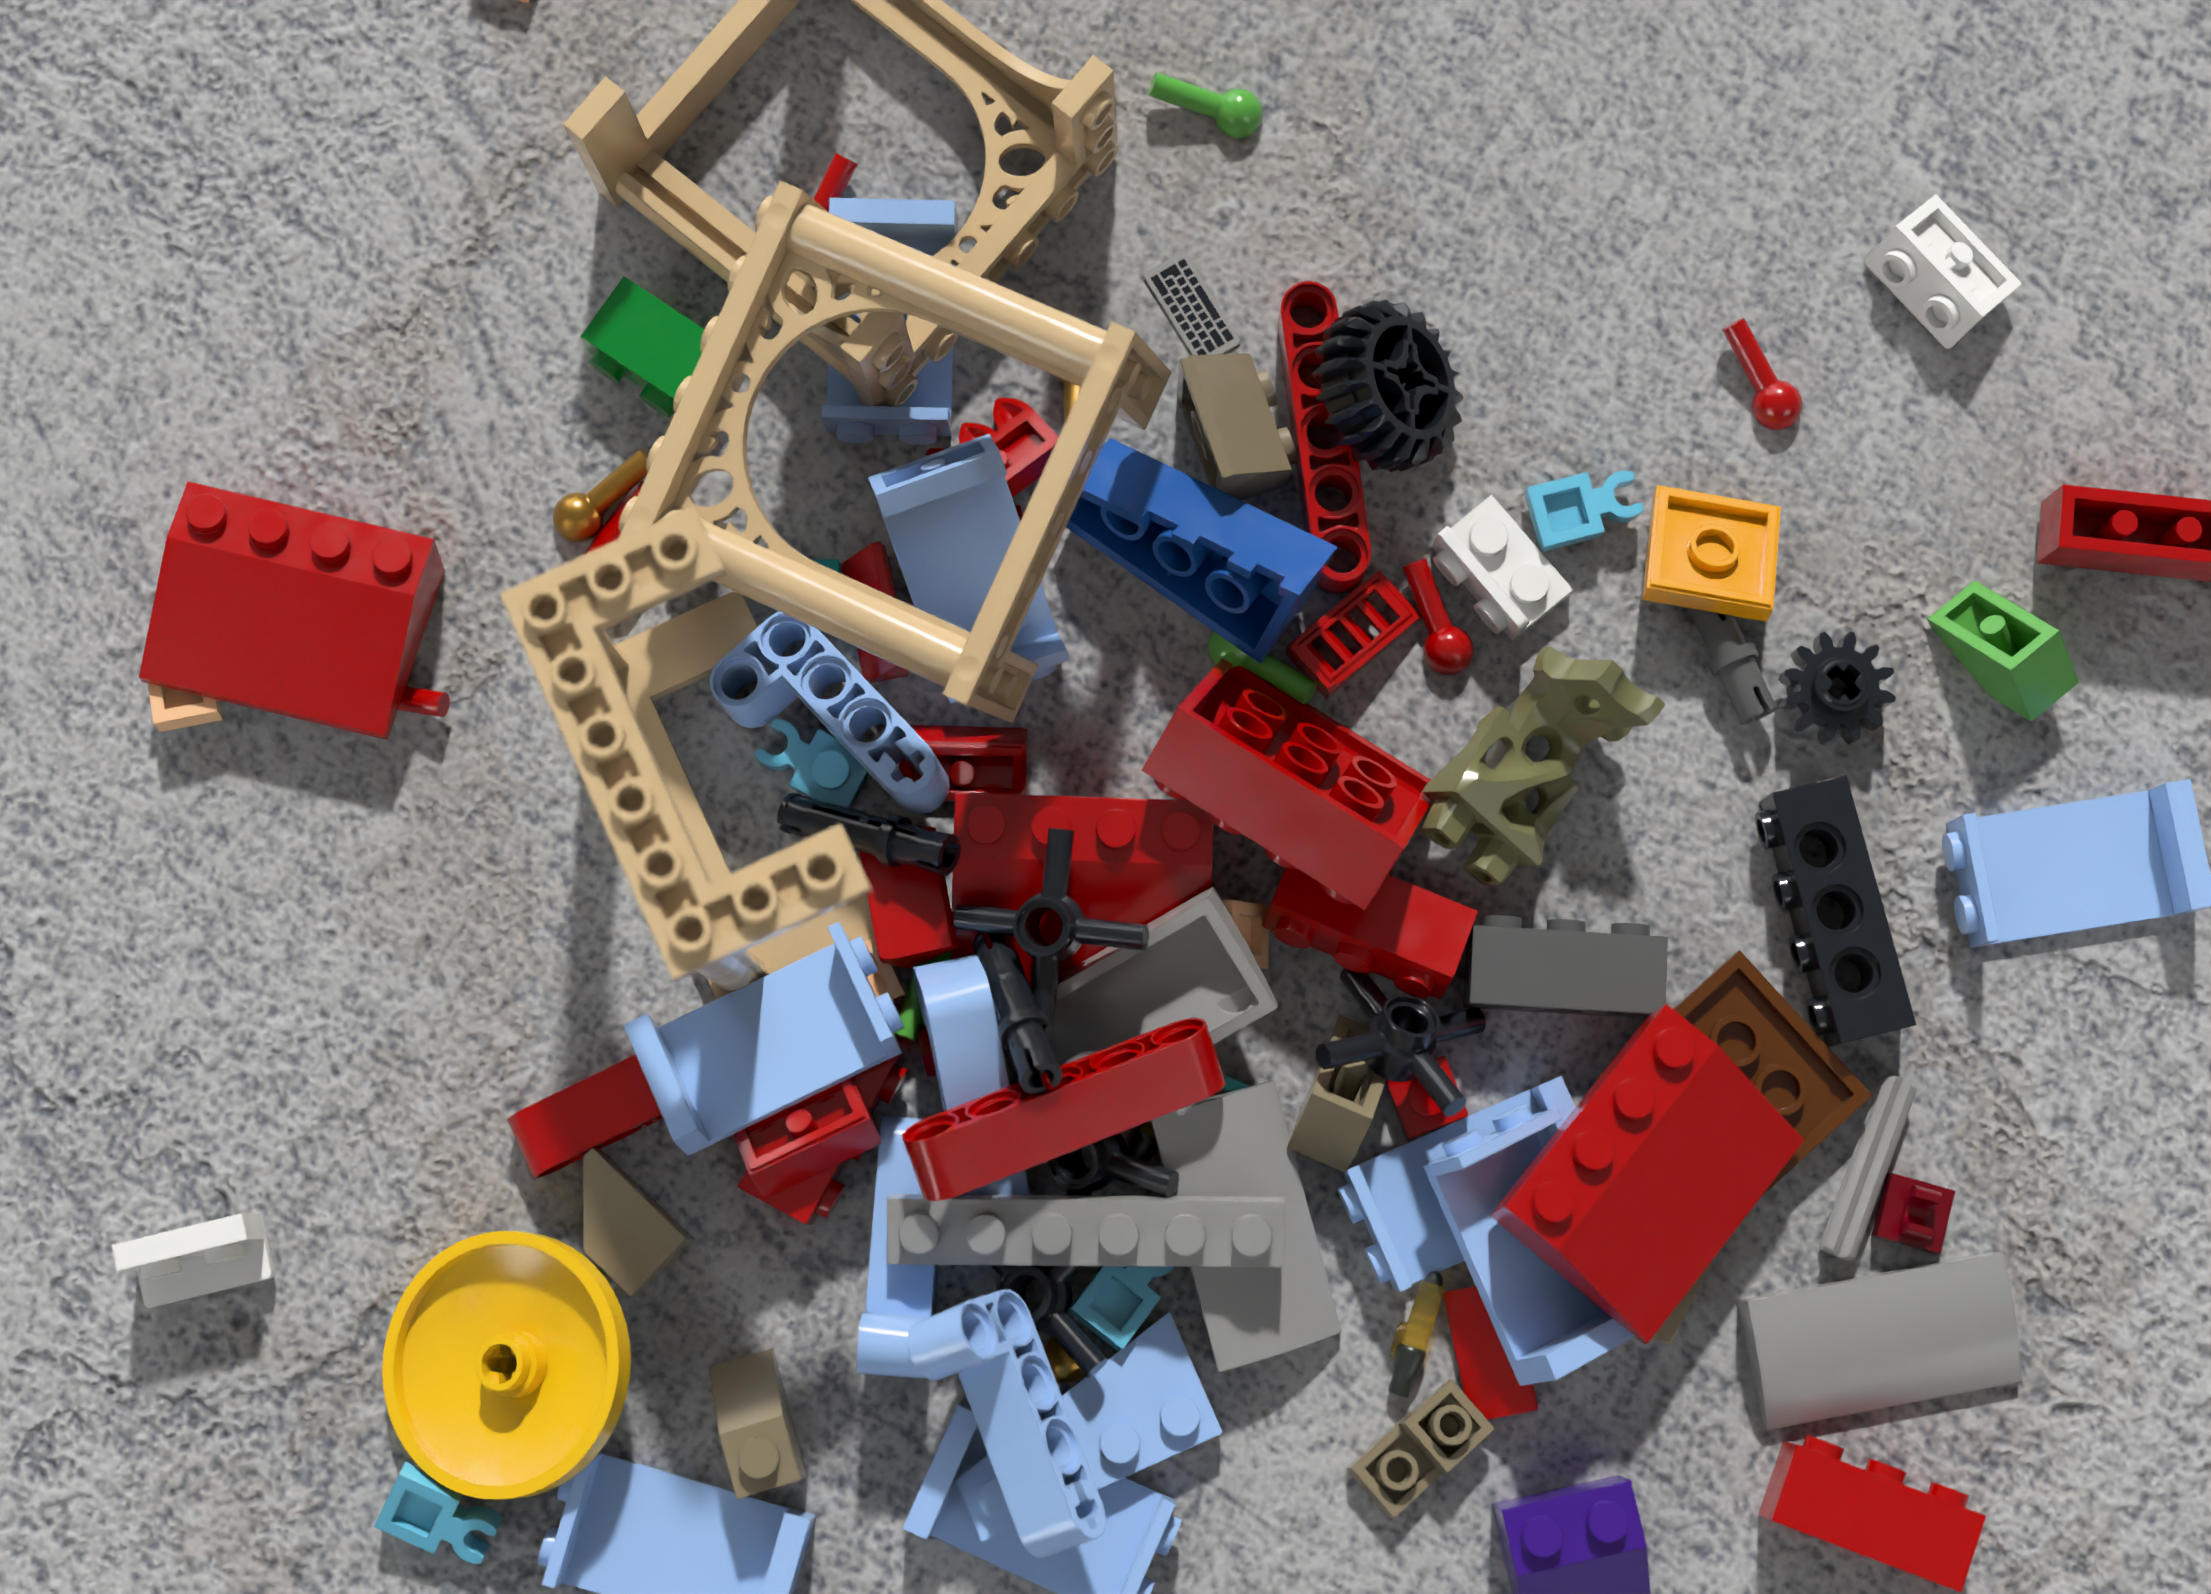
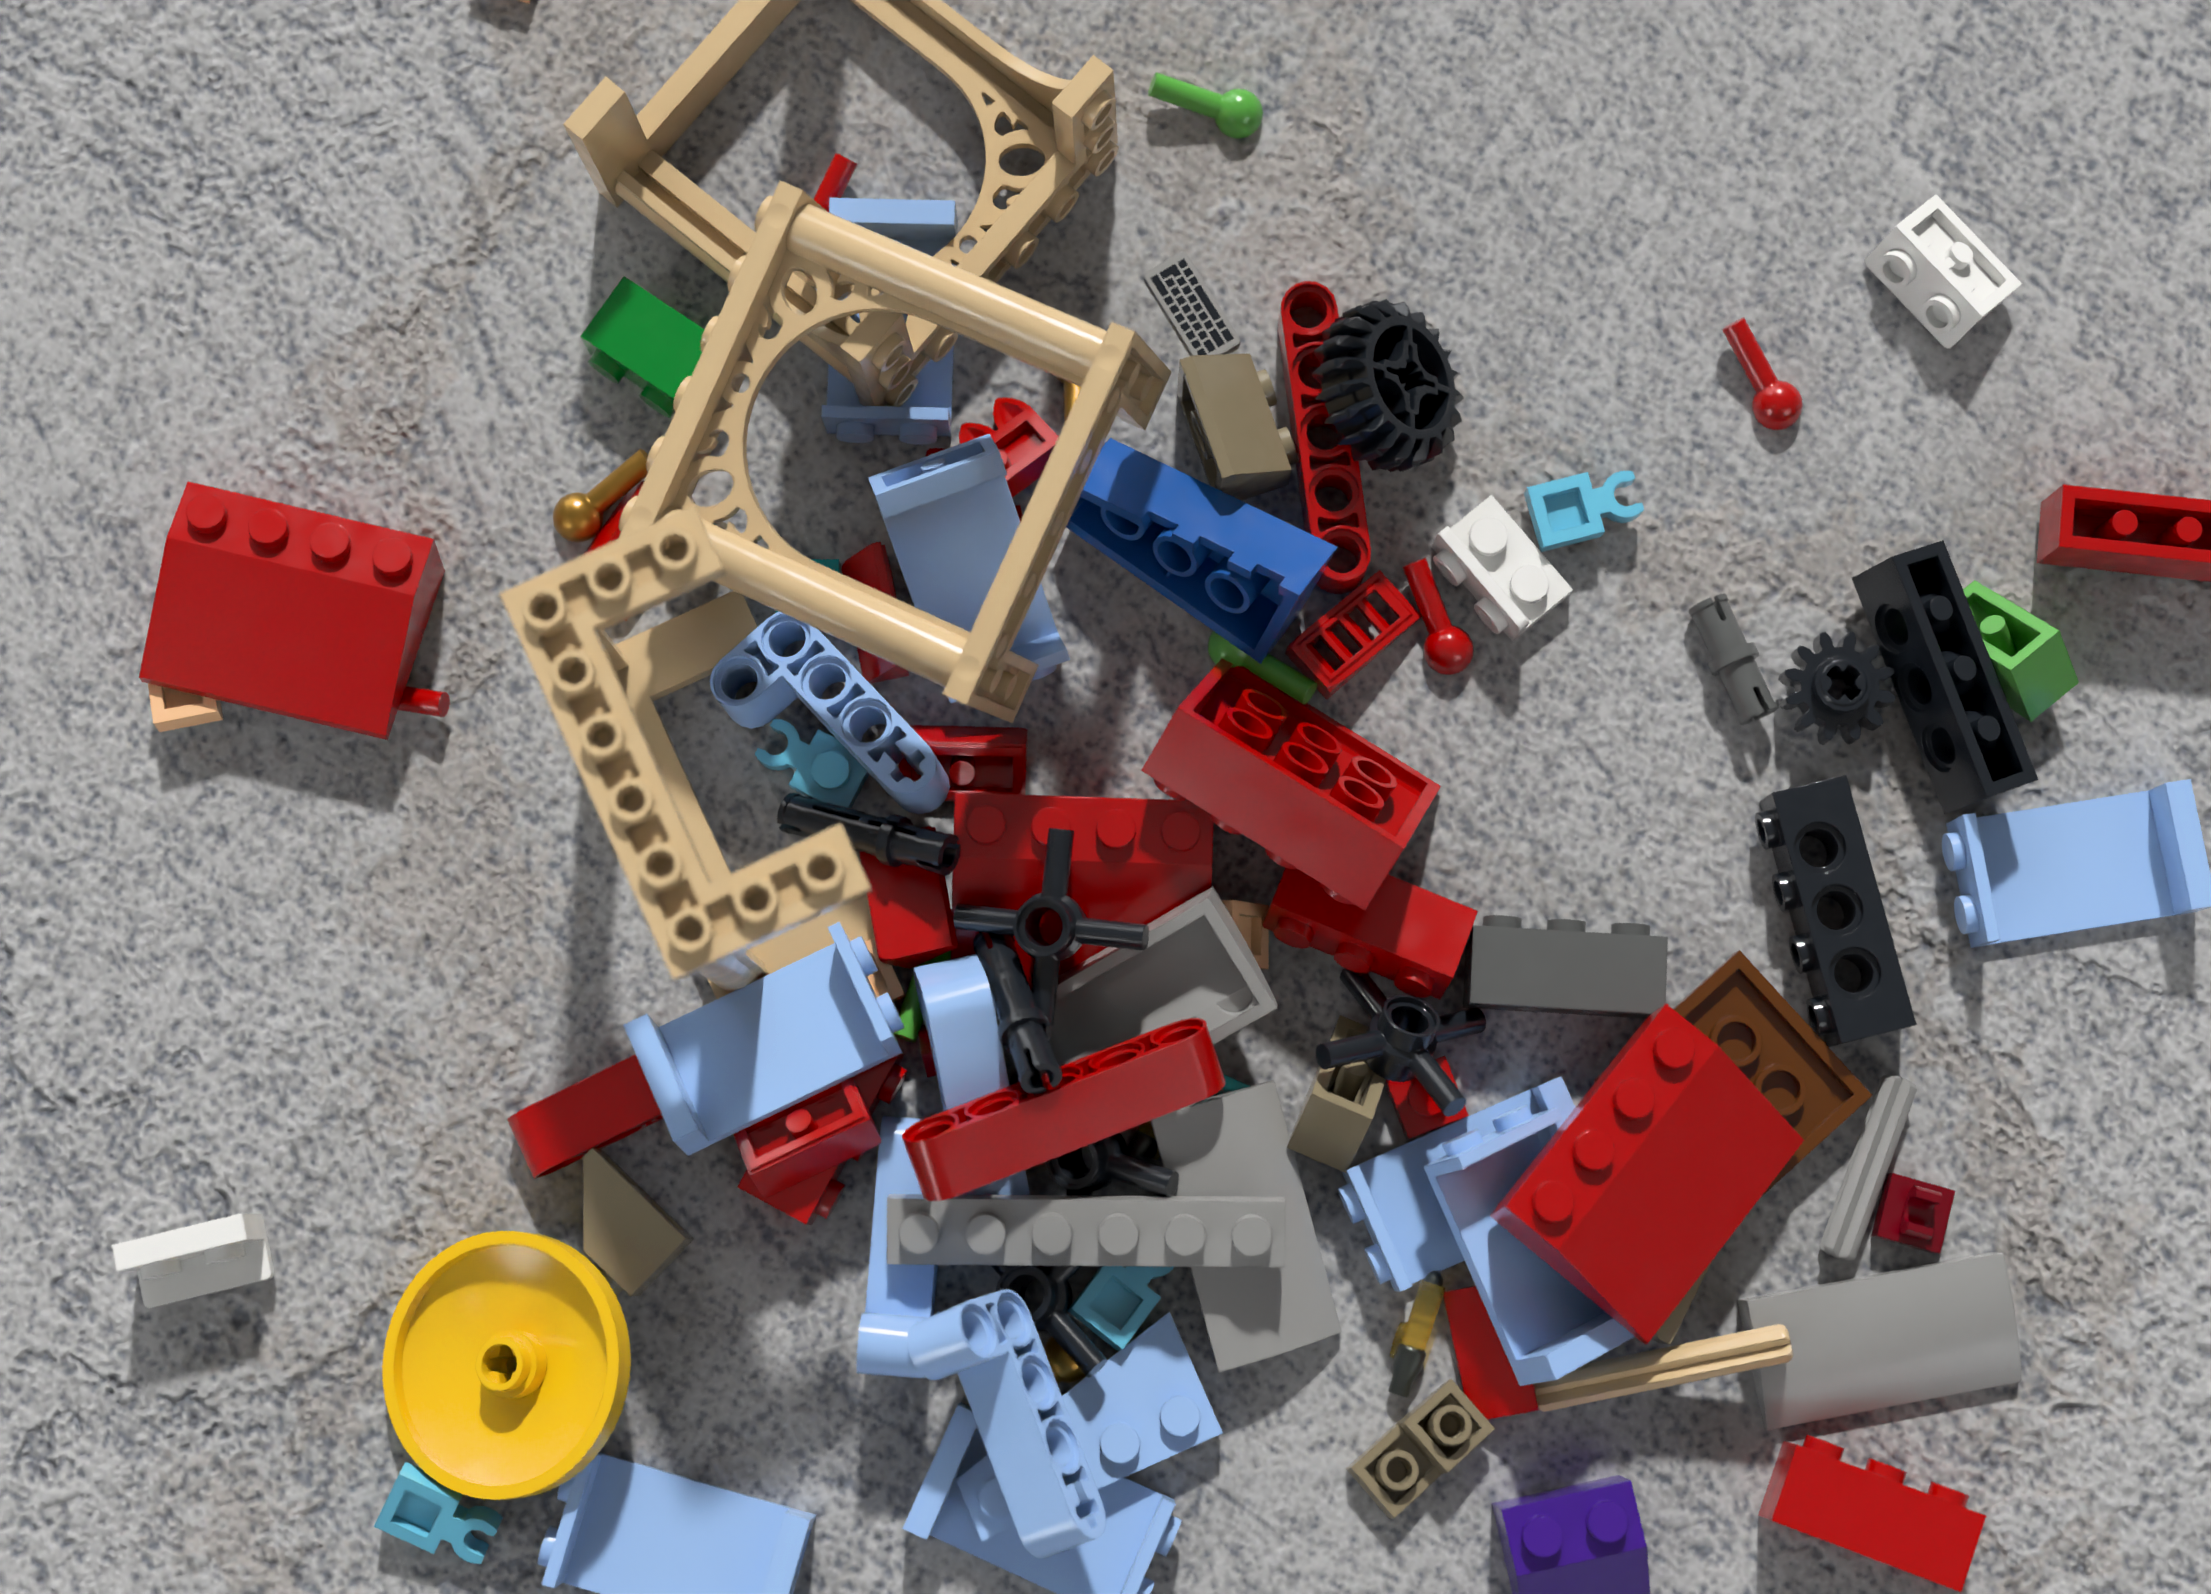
(756, 1424): dark tan slope -> none
(1491, 777): olive hips -> none
(1667, 1367): none -> tan axle
(1712, 553): light orange tile -> none
(1944, 677): none -> black brick

